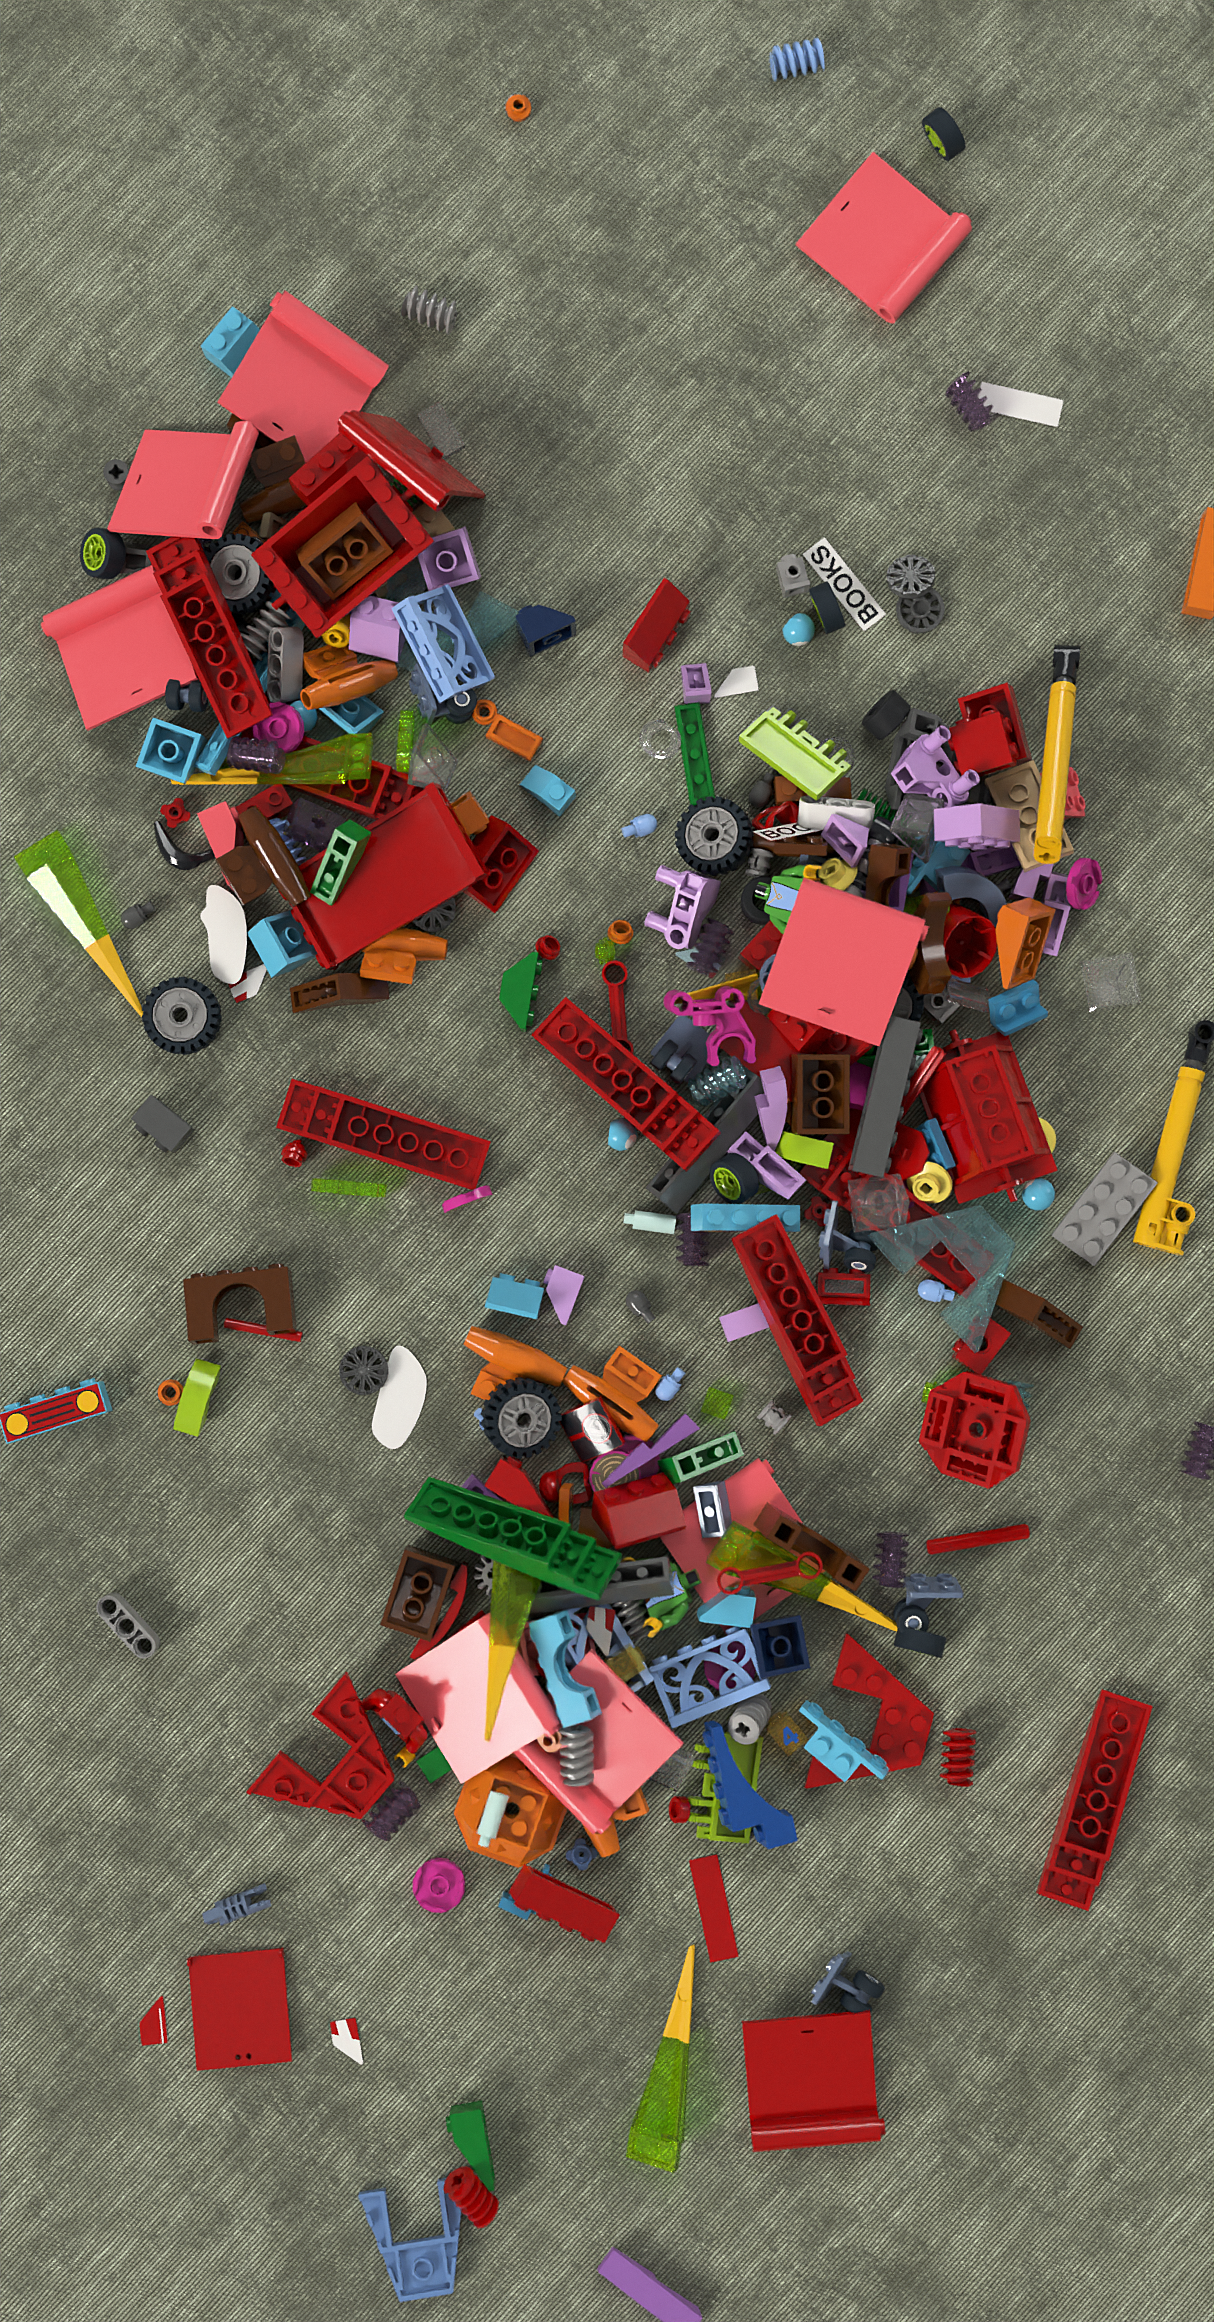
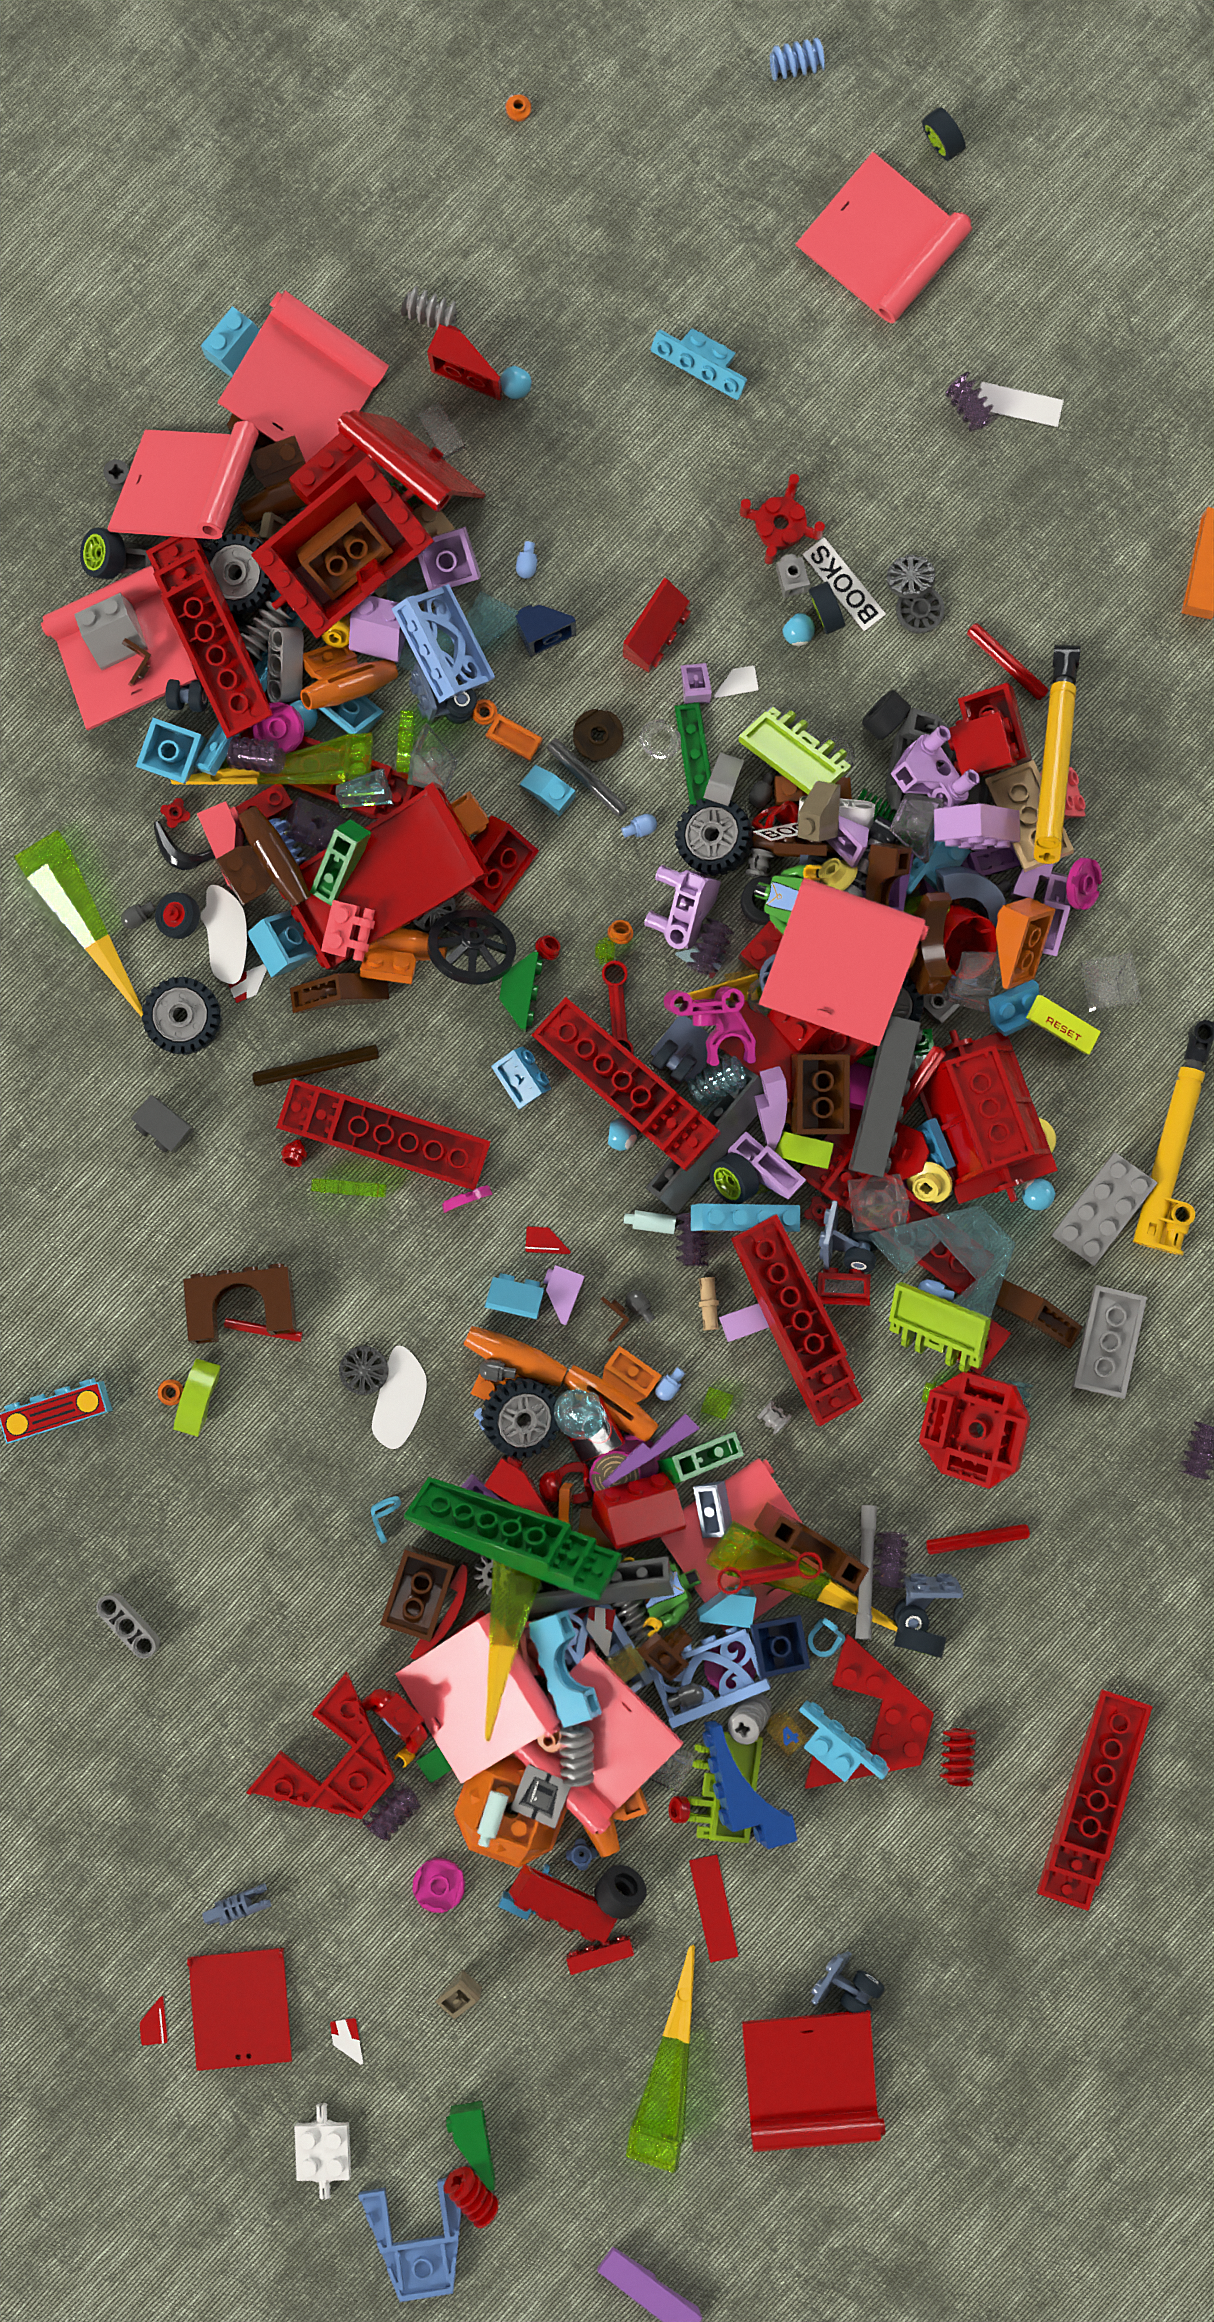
(106, 627): none -> light grey slope
(143, 668): none -> reddish brown bracket
(177, 915): none -> black wheel
(315, 1065): none -> dark brown axle
(322, 2151): none -> white plate
(341, 930): none -> coral plate
(365, 790): none -> clear light blue wing
(370, 576): none -> red tile
(395, 1499): none -> medium azure piece
(458, 360): none -> red slope
(459, 1995): none -> dark tan slope
(471, 943): none -> black wheel
(495, 1371): none -> dark grey cylinder
(515, 382): none -> medium azure piece
(521, 1076): none -> bracket
(527, 561): none -> light blue cylinder
(540, 1796): none -> sticker
(544, 1241): none -> red sticker
(578, 1414): none -> clear light blue dish
(583, 734): none -> dark brown plate
(587, 777): none -> dark grey axle
(599, 1955): none -> red piece
(619, 1309): none -> reddish brown bracket
(629, 1883): none -> black tyre
(666, 1652): none -> reddish brown hinge
(686, 1696): none -> dark grey cylinder
(702, 359): none -> medium azure bracket
(709, 1303): none -> tan pin
(723, 779): none -> light grey beam
(785, 508): none -> red plate
(820, 813): none -> dark tan slope
(837, 1644): none -> medium azure piece
(868, 1529): none -> light grey piece
(939, 1325): none -> lime hinge
(977, 973): none -> clear piece
(1007, 661): none -> red axle
(1063, 1024): none -> neon yellow tile
(1109, 1341): none -> light grey plate

